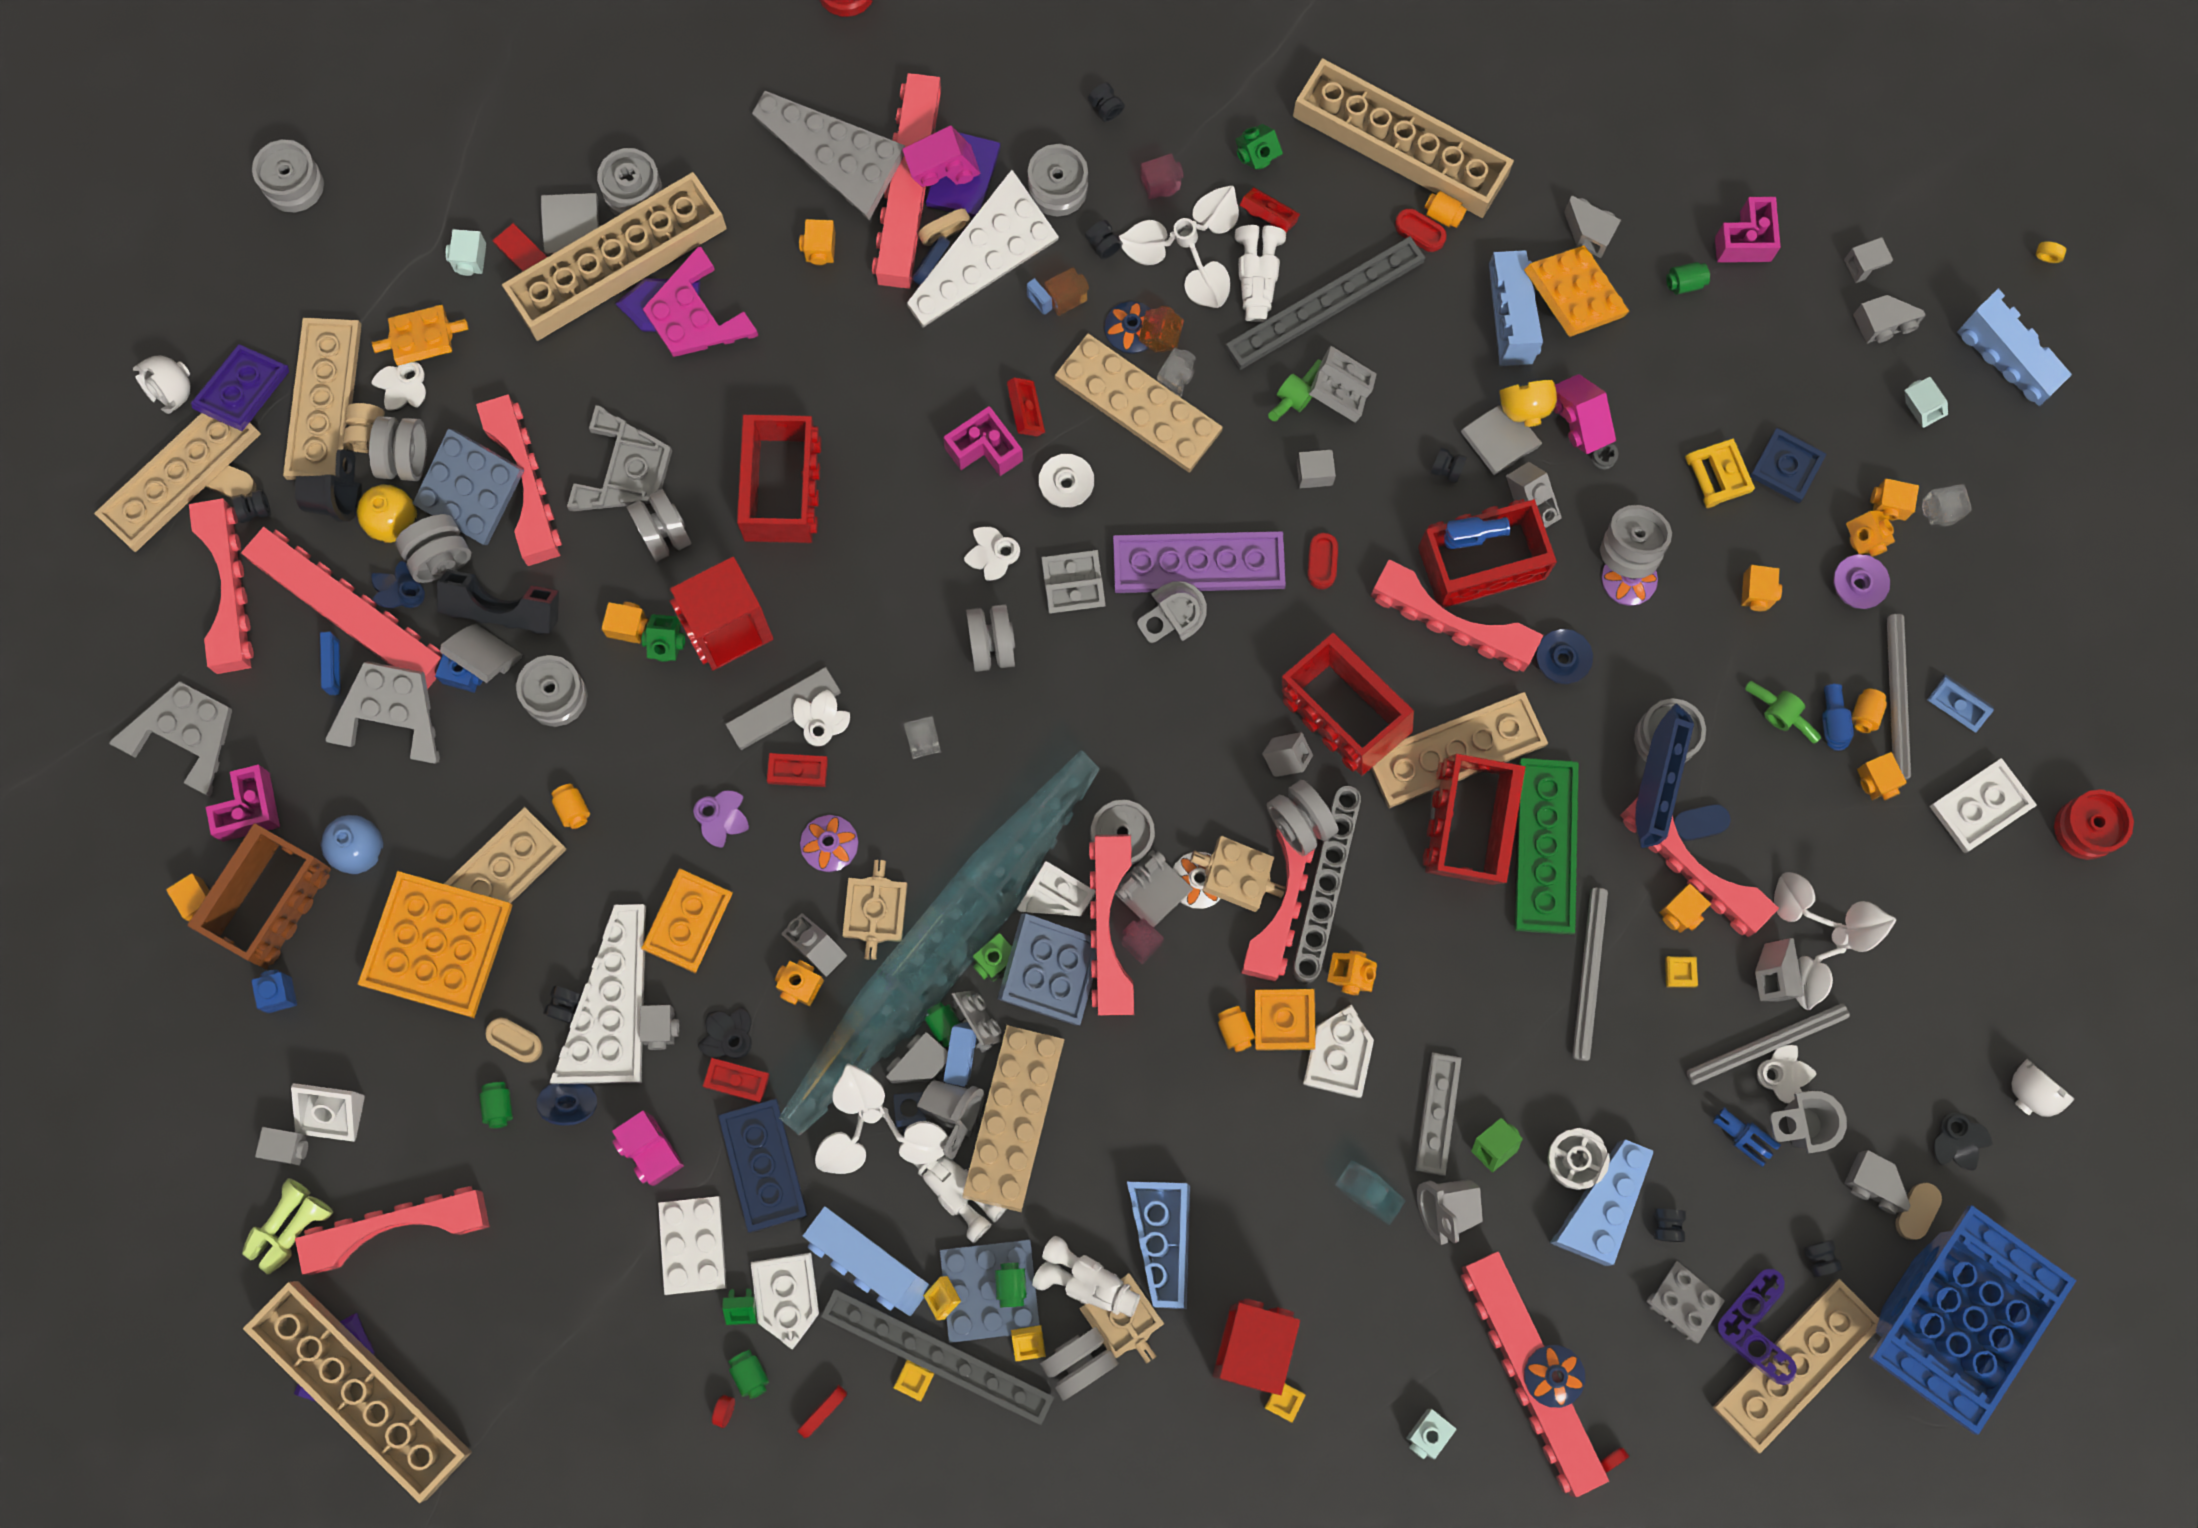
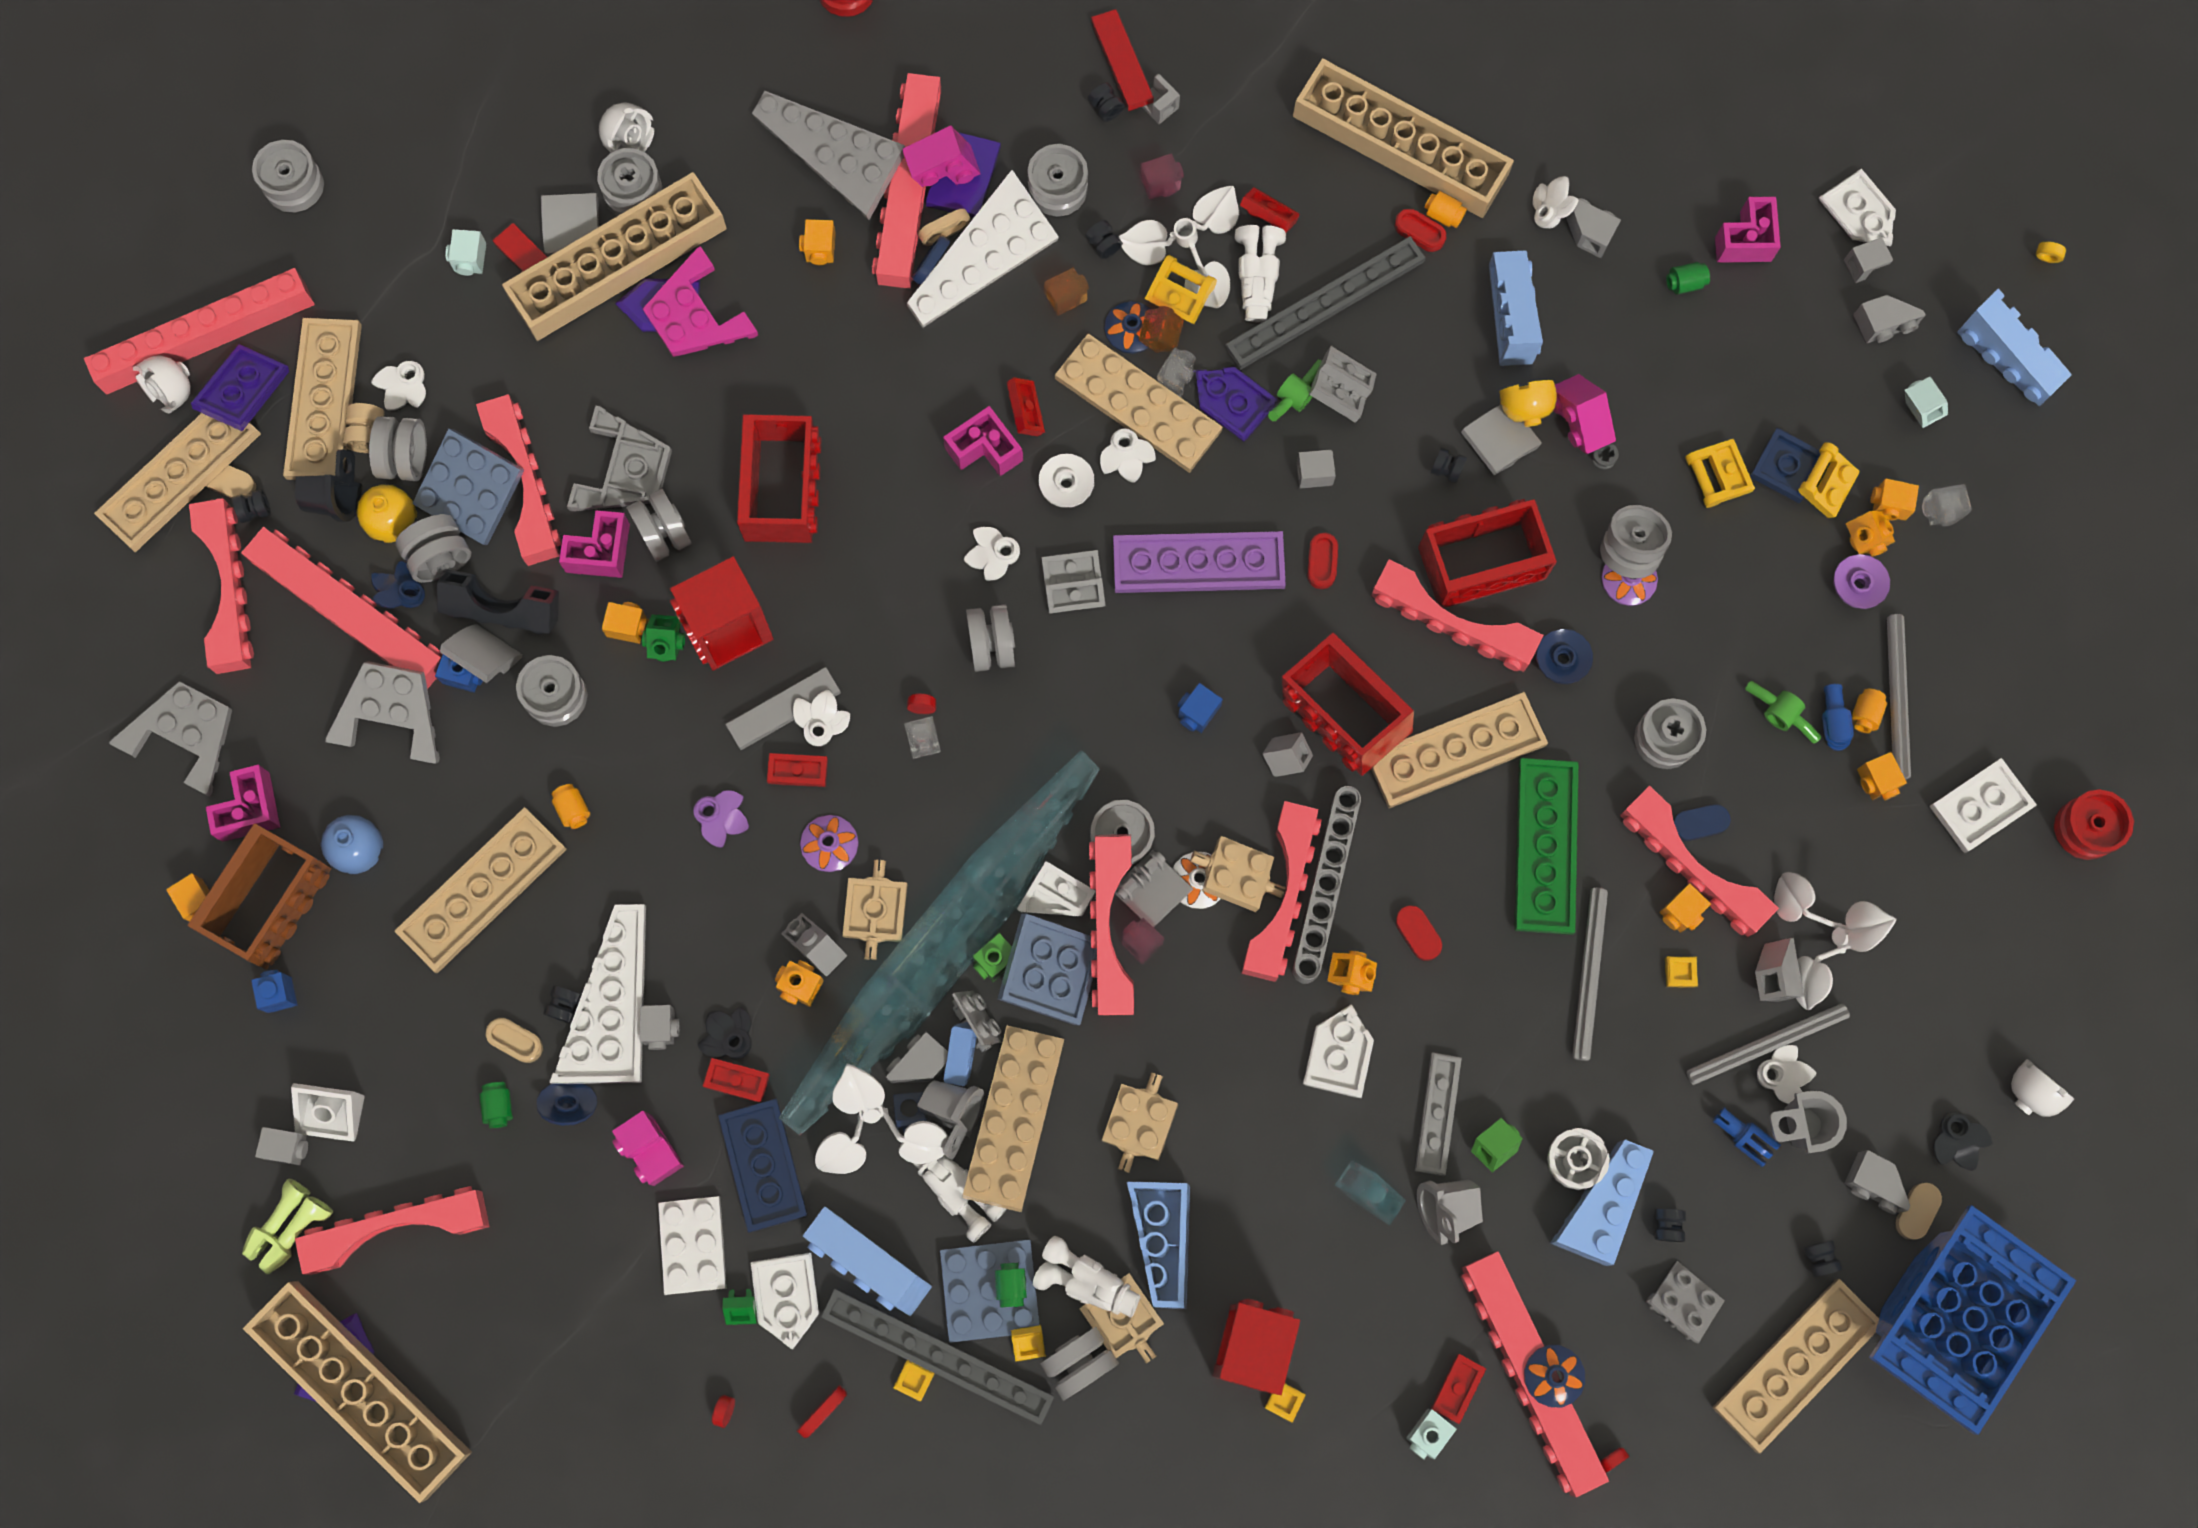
(202, 329): none -> coral brick
(330, 663): blue tile -> none
(420, 335): light orange plate -> none
(435, 944): light orange plate -> none
(601, 553): none -> dark pink brick
(626, 127): none -> white cylinder
(687, 920): light orange tile -> none
(748, 1374): green brick -> none
(921, 703): none -> red tile
(941, 1021): green brick -> none
(942, 1298): yellow tile -> none
(1039, 296): medium blue tile -> none
(1122, 60): none -> red tile
(1126, 459): none -> white plate
(1140, 1122): none -> tan plate
(1165, 100): none -> light grey panel
(1179, 608): light grey container -> none
(1181, 300): none -> yellow plate
(1198, 708): none -> blue brick
(1233, 400): none -> dark purple tile
(1236, 1029): light orange brick -> none
(1258, 146): green brick -> none
(1285, 1019): light orange plate -> none
(1302, 817): light grey wheel -> none
(1418, 933): none -> red tile
(1458, 1388): none -> red plate
(1474, 531): blue arm -> none
(1502, 824): red hose -> none
(1533, 483): light grey slope -> none
(1553, 202): none -> white plate
(1576, 290): light orange plate -> none
(1662, 776): dark blue brick -> none
(1749, 1334): dark purple beam -> none
(1761, 587): light orange brick -> none
(1835, 483): none -> yellow plate
(1861, 209): none -> white tile
(1960, 703): medium blue slope -> none

